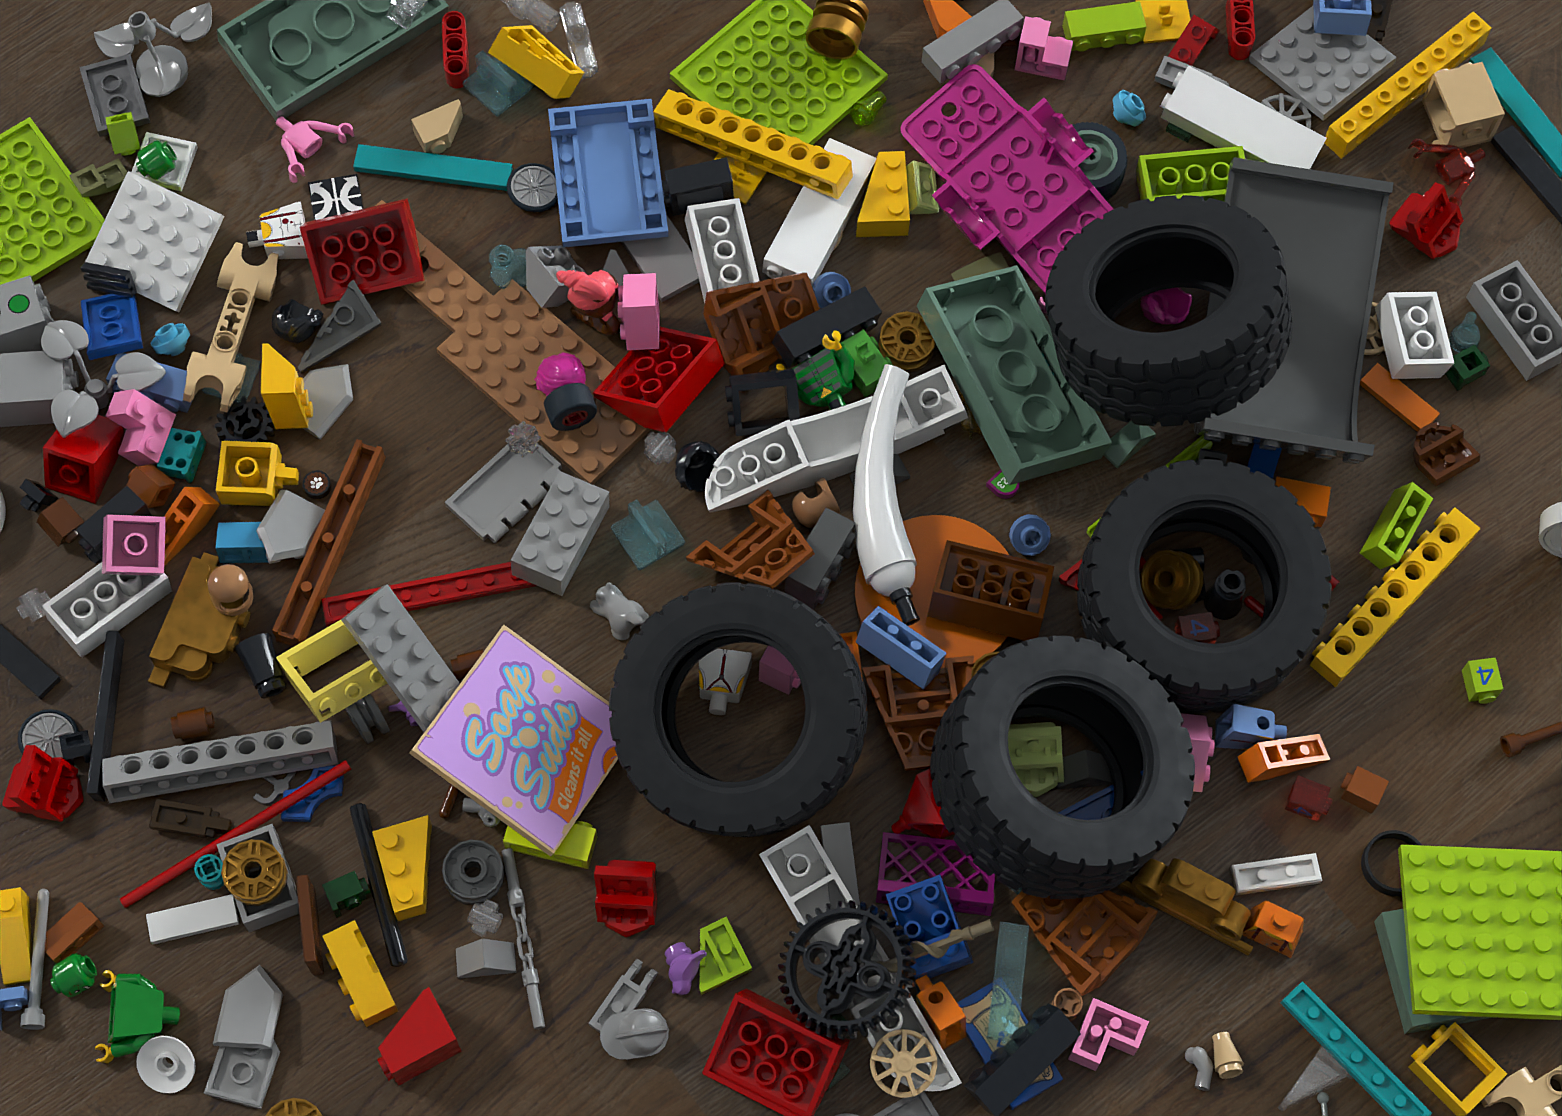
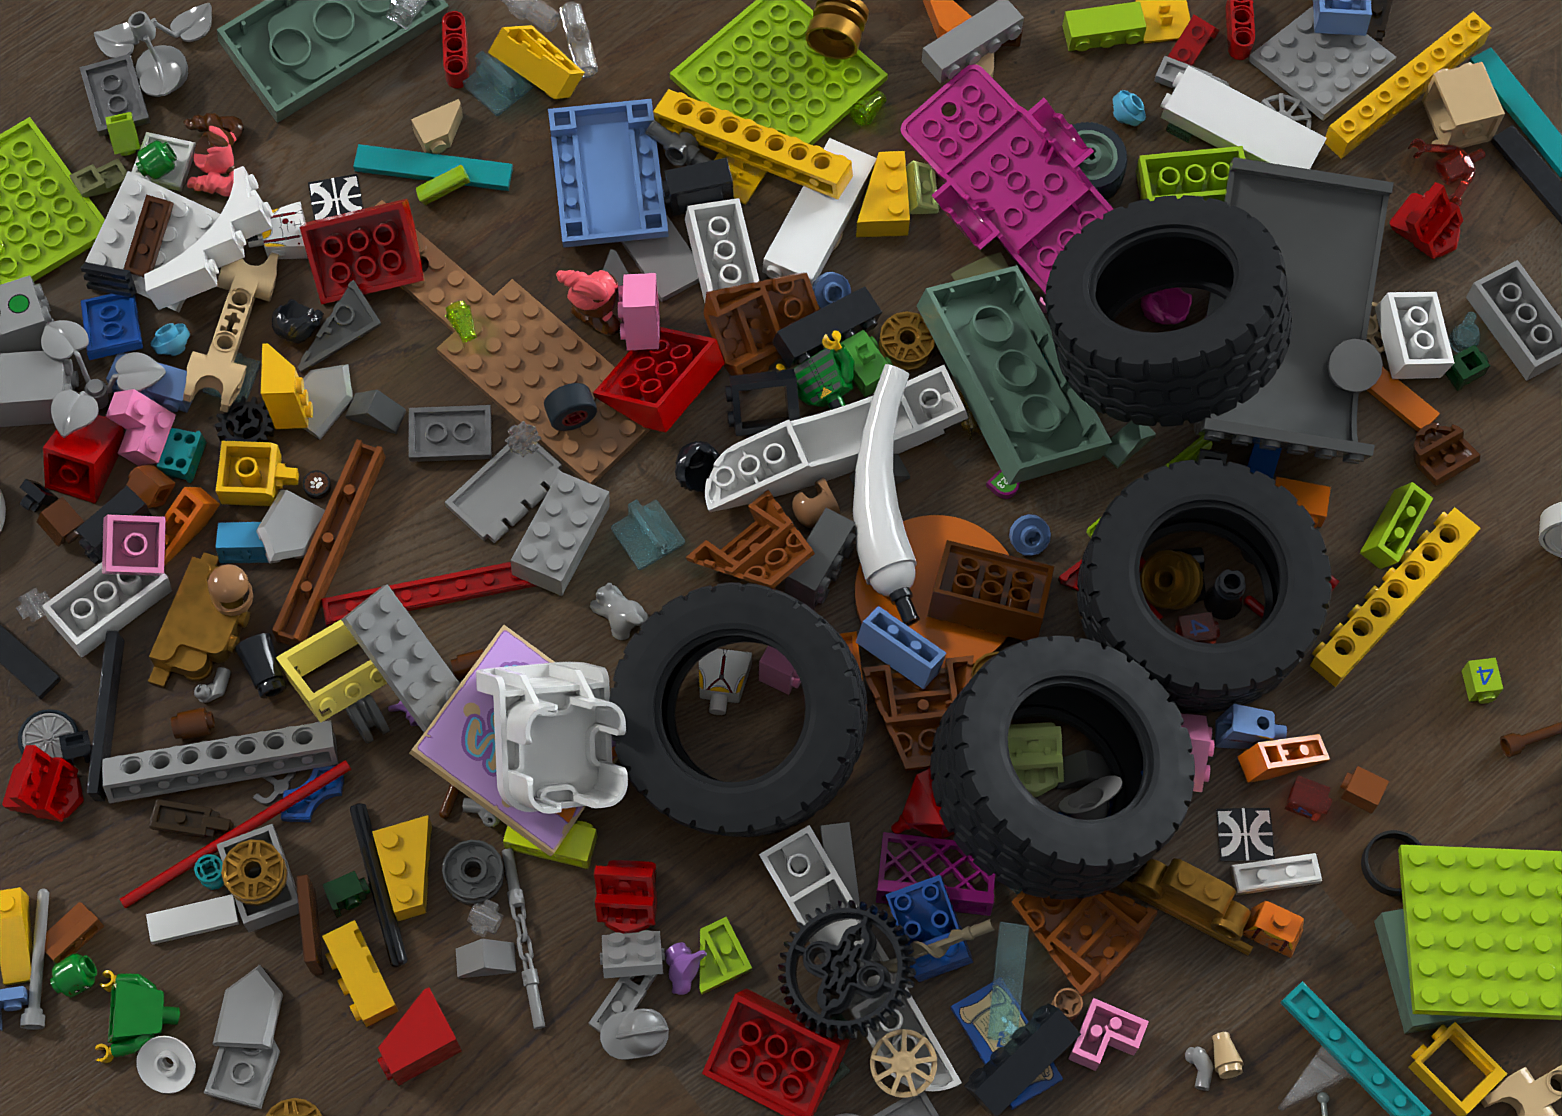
(148, 235): none -> reddish brown tile
(212, 691): none -> light grey arm
(214, 152): none -> hair
(222, 244): none -> white arch
(305, 141): bright pink piece -> none
(376, 410): none -> dark grey slope
(442, 185): none -> lime slope
(450, 433): none -> flat silver plate
(461, 319): none -> clear neon green cone
(511, 268): clear light blue plate -> none
(533, 187): light grey wheel -> none
(541, 271): light grey slope -> none
(555, 736): none -> white piece
(559, 371): dark pink hair -> none
(632, 954): none -> light grey plate
(660, 447): clear gear -> none
(679, 148): none -> dark grey pin
(940, 1011): orange torso -> none
(1042, 53): bright pink brick -> none
(1092, 800): none -> light grey piece
(1245, 834): none -> sticker
(1355, 365): none -> light grey tile

